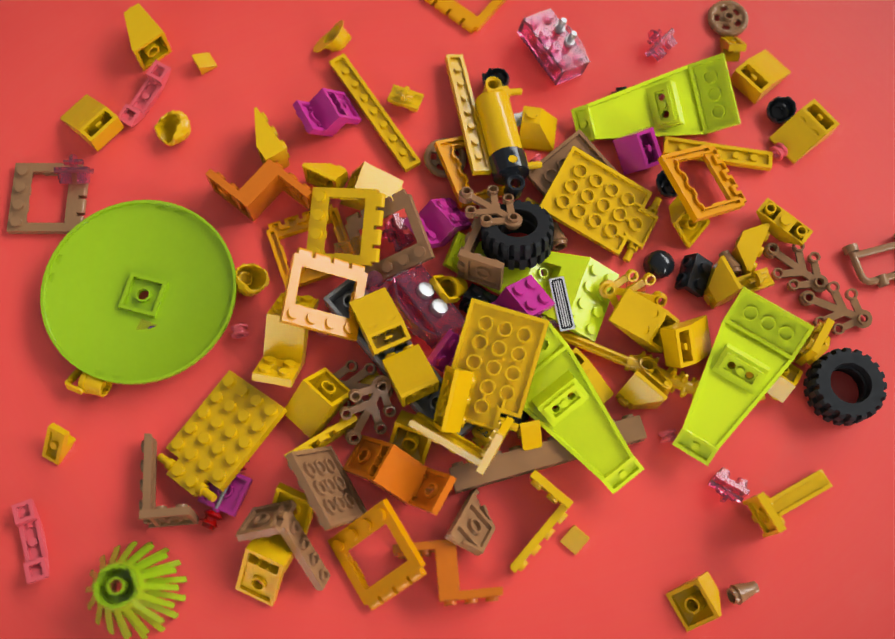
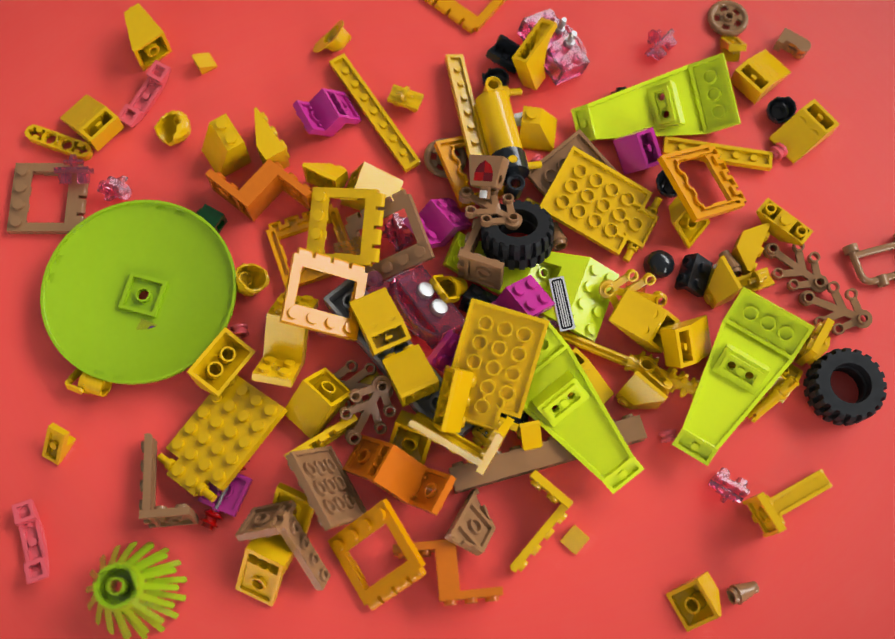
(58, 144): none -> yellow beam
(115, 188): none -> clear pink hips
(213, 217): none -> dark green brick
(220, 362): none -> yellow slope
(224, 146): none -> yellow slope
(487, 173): none -> medium nougat torso
(502, 53): none -> black bracket
(531, 54): none -> yellow arch
(779, 393): none -> yellow pin
(793, 44): none -> medium nougat leg

